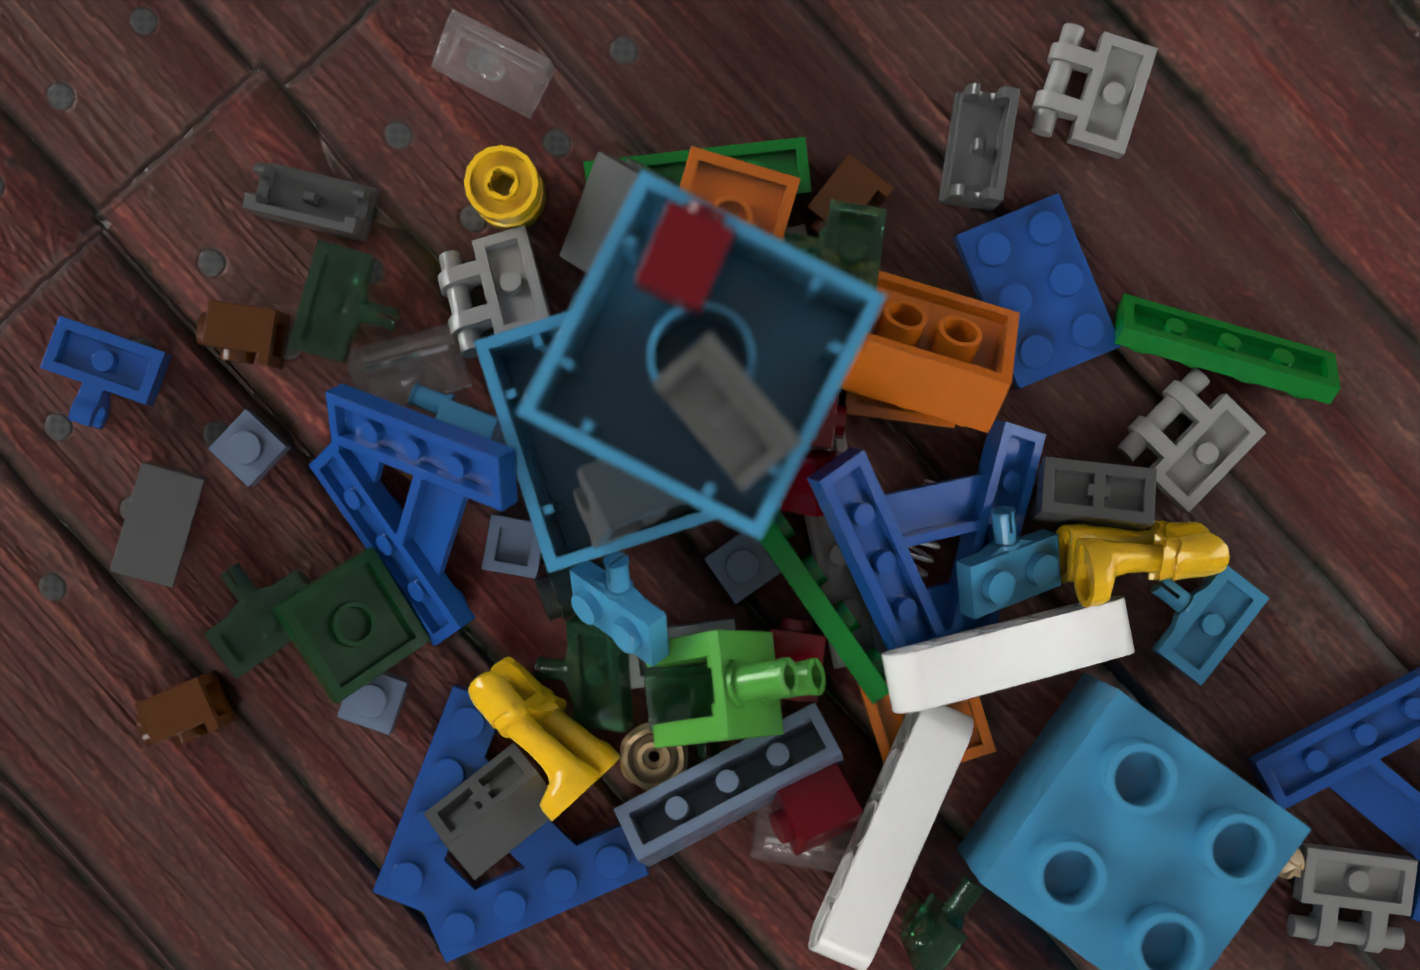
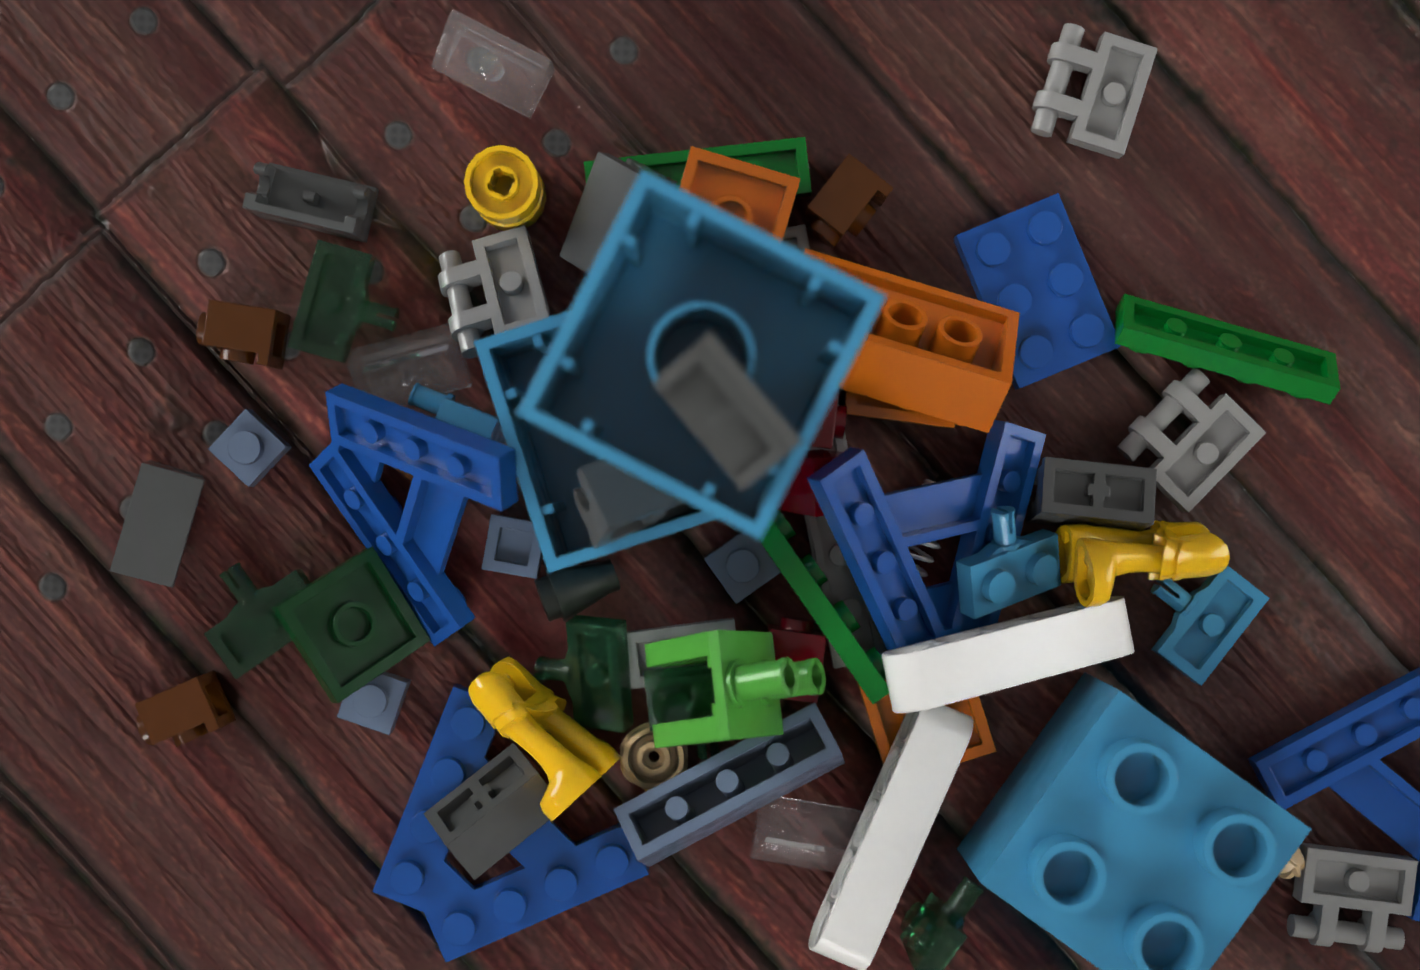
(104, 367): blue plate -> none
(618, 608): dark azure plate -> none
(685, 255): dark red brick -> none
(814, 810): dark red brick -> none
(848, 240): clear green plate -> none
(978, 147): dark grey hinge -> none

